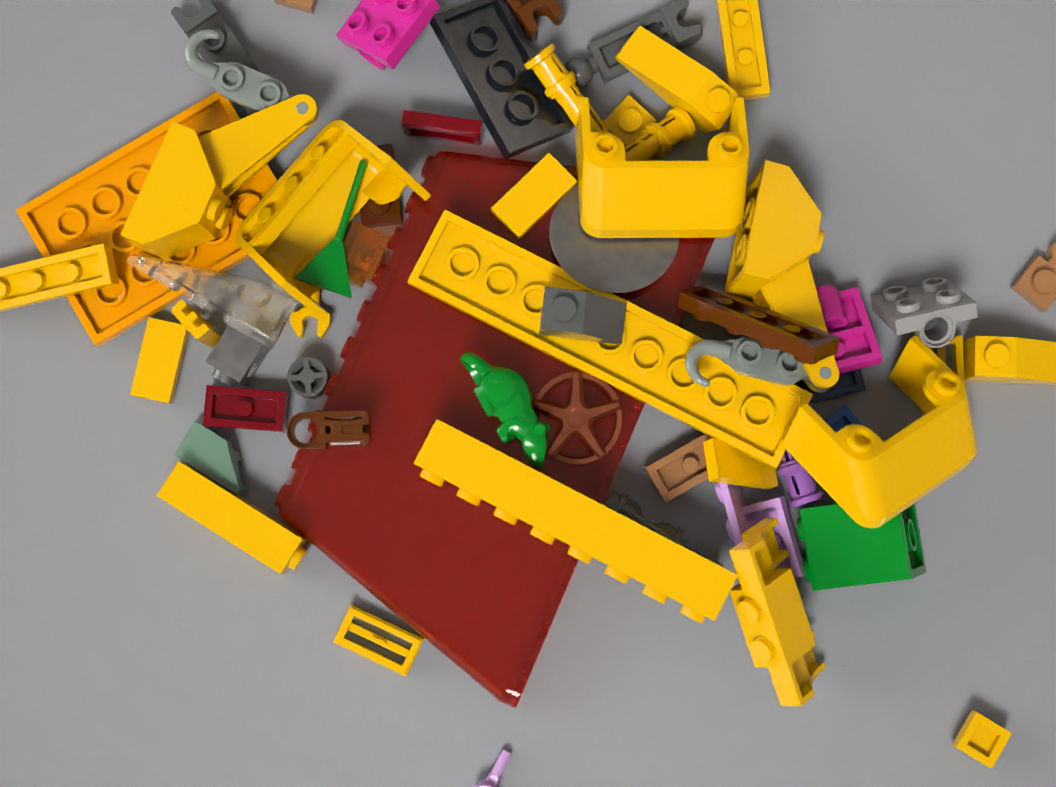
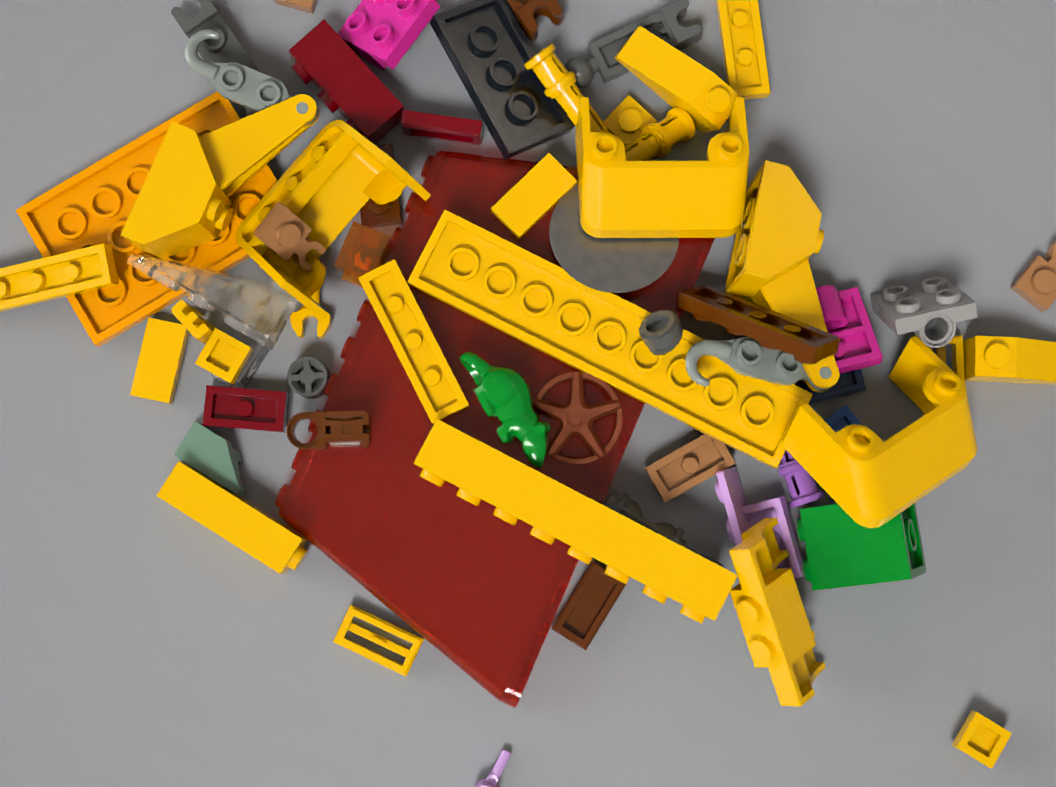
(224, 356): none -> yellow plate
(287, 236): none -> medium nougat plate
(329, 267): green piece -> none
(345, 83): none -> dark red brick
(413, 341): none -> yellow plate
(582, 316): dark grey slope -> none
(588, 606): none -> reddish brown tile
(661, 331): none -> dark grey tile
(736, 468): yellow tile -> none

